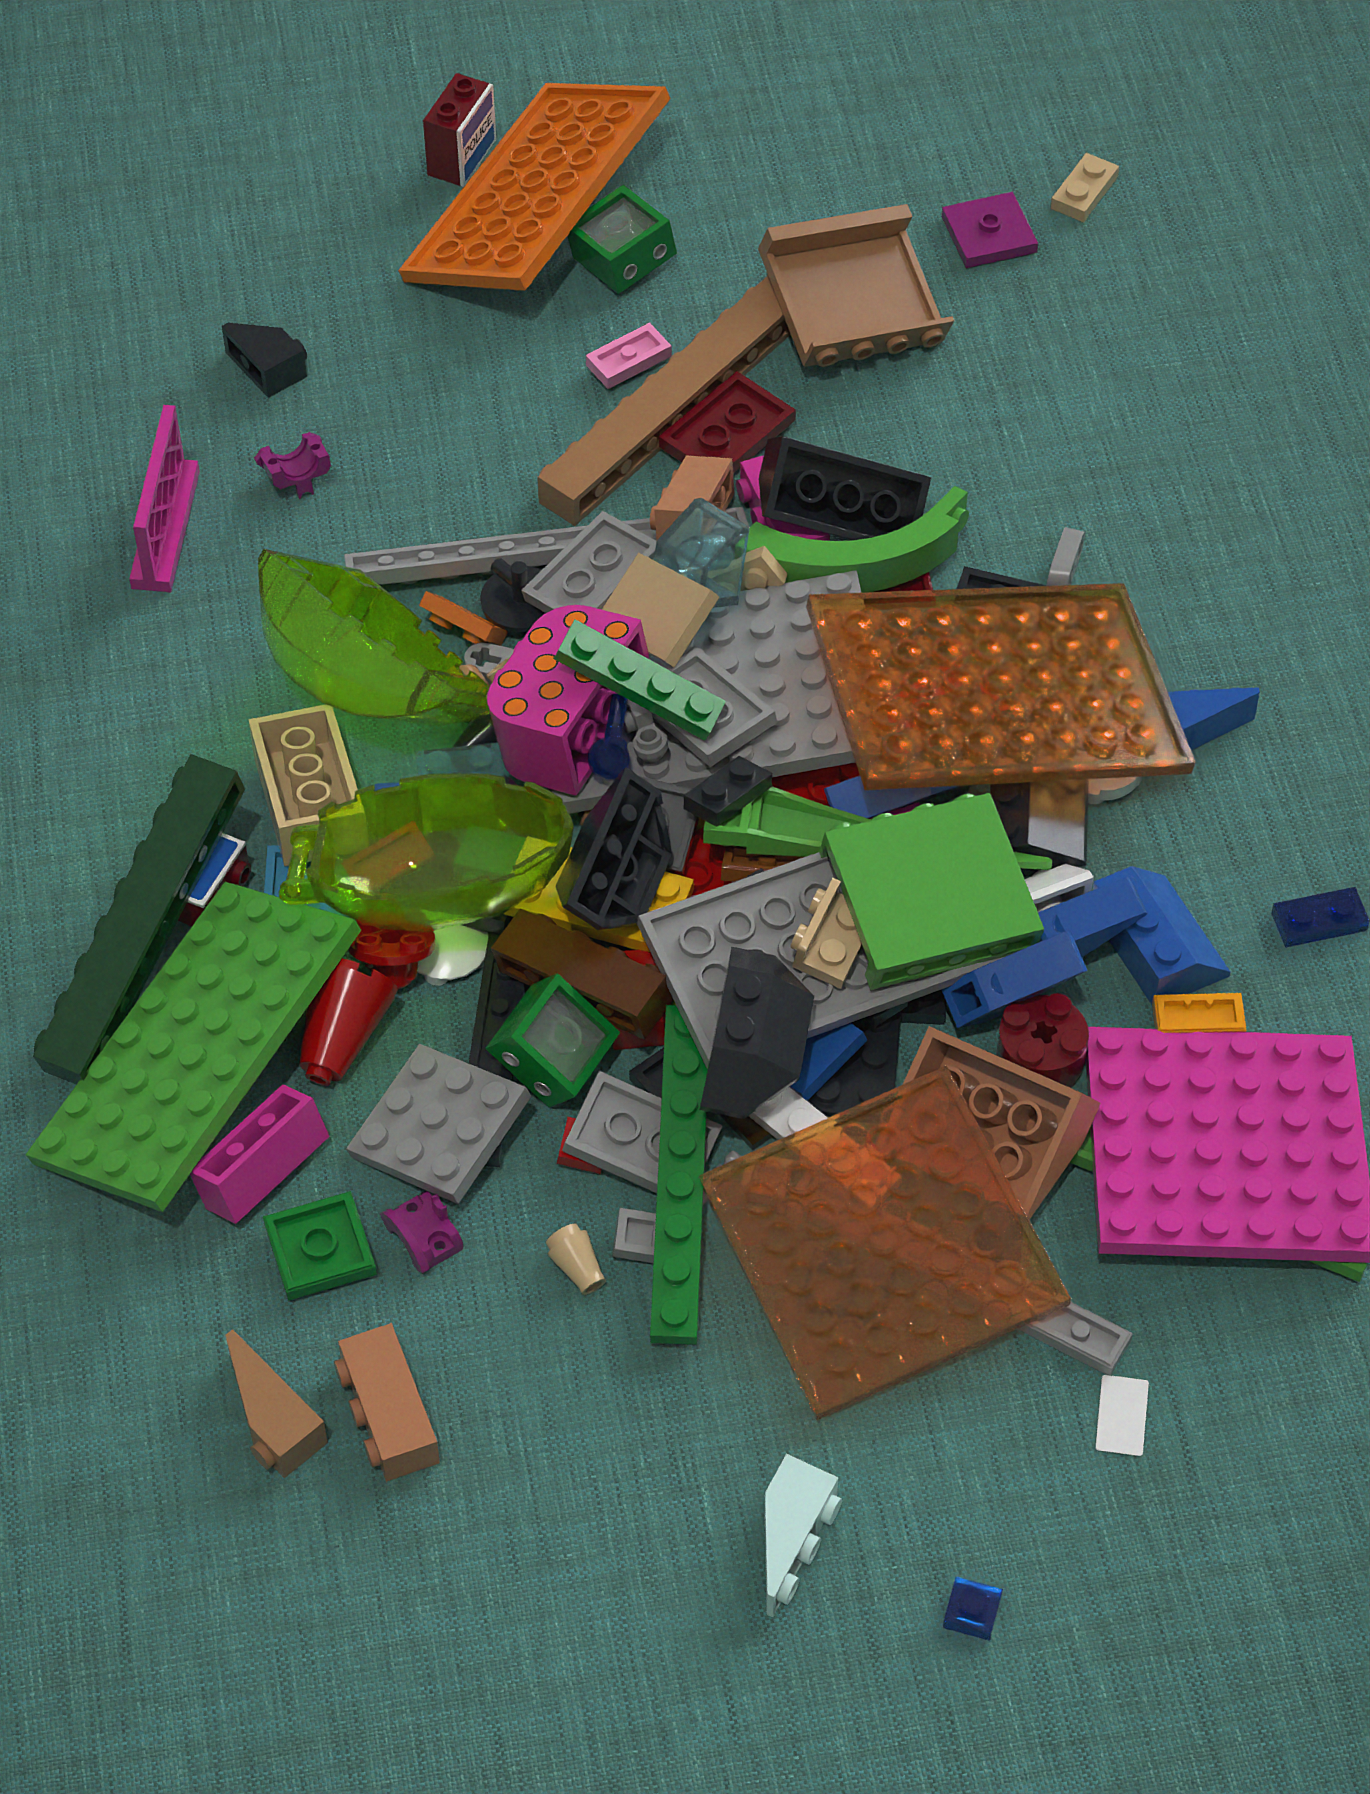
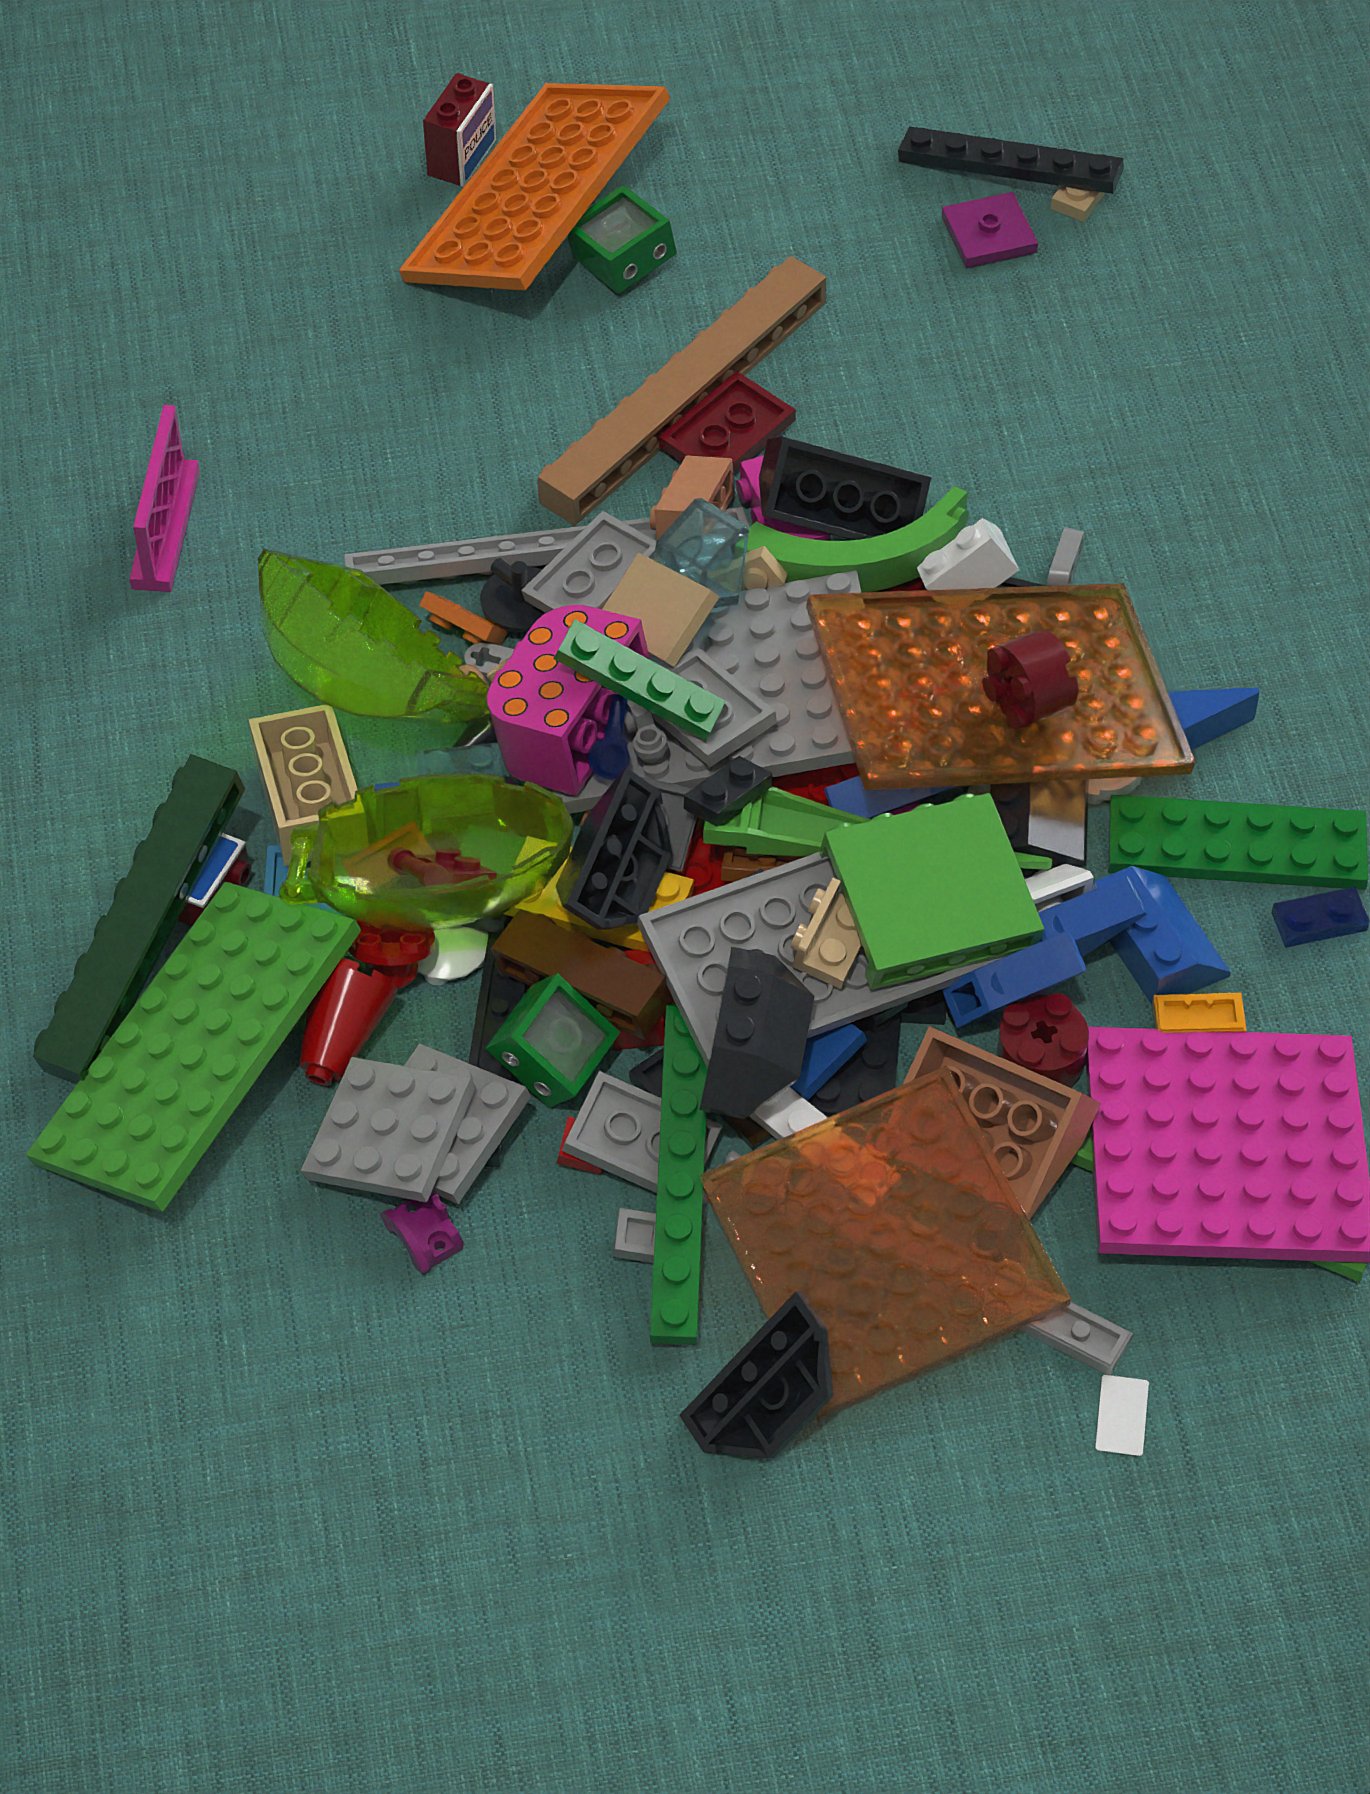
(259, 1153): dark pink brick -> none
(265, 355): black slope -> none
(279, 1421): medium nougat slope -> none
(297, 467): magenta piece -> none
(319, 1245): green plate -> none
(386, 1403): nougat brick -> none
(389, 1129): none -> light grey plate
(437, 869): none -> dark red plate
(575, 1256): tan cone -> none
(628, 355): bright pink plate -> none
(766, 1387): none -> black wedge
(794, 1512): light aqua slope -> none
(852, 286): medium nougat panel -> none
(970, 561): none -> white slope
(972, 1608): clear blue plate -> none
(1011, 159): none -> black plate
(1030, 678): none -> dark red brick
(1239, 841): none -> green plate

